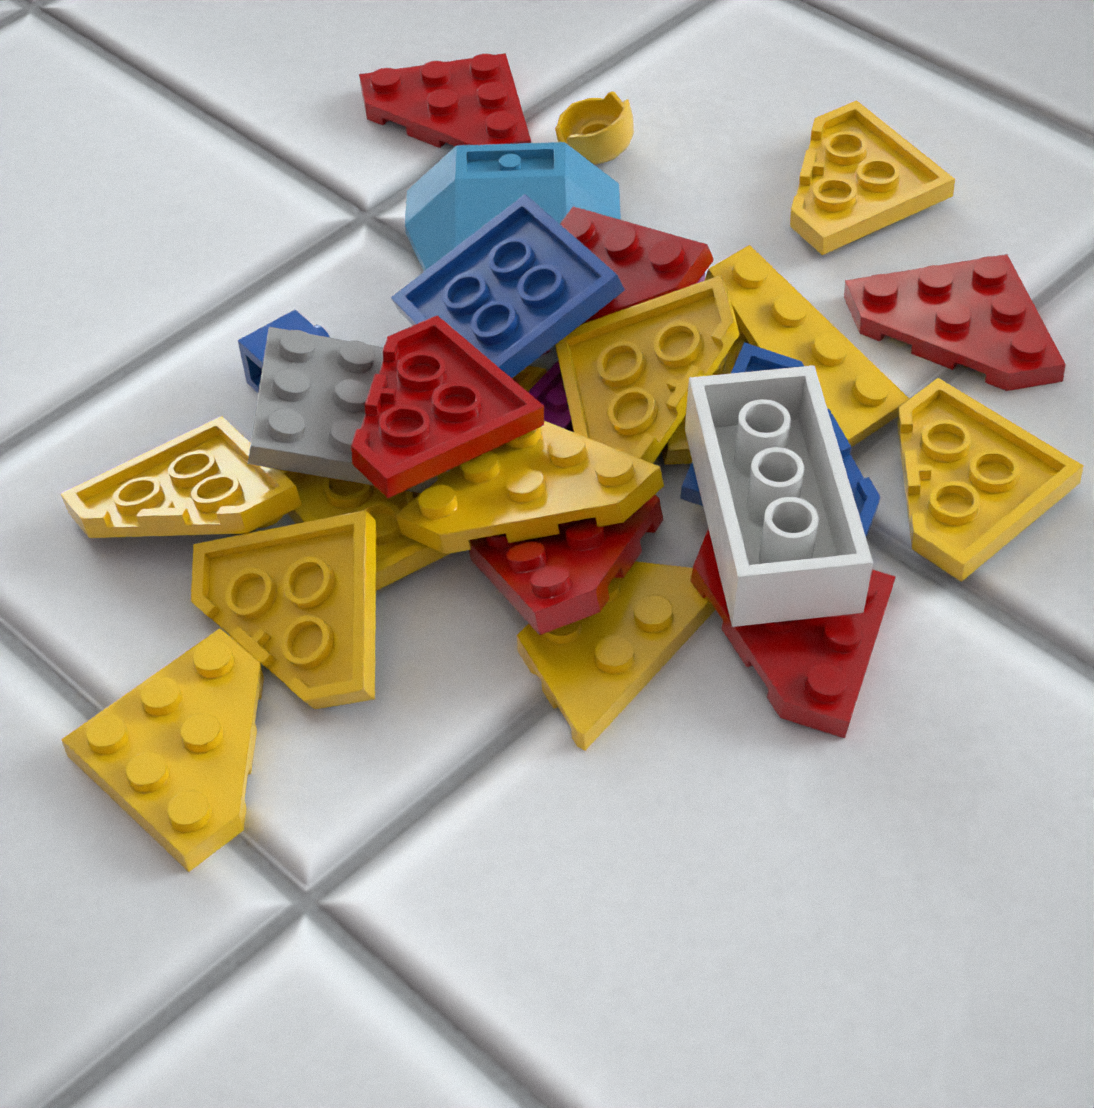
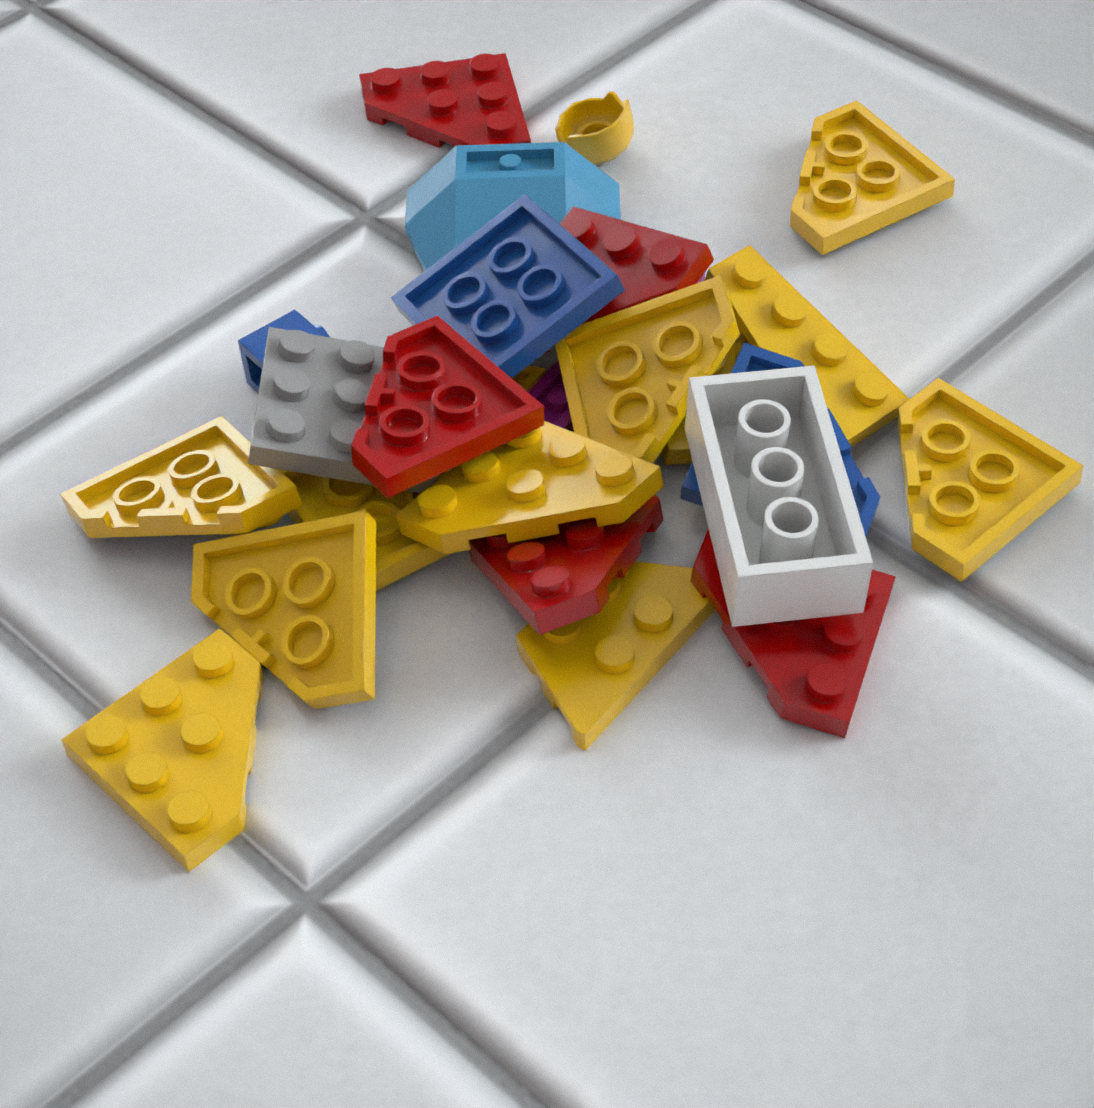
(961, 315): red plate -> none

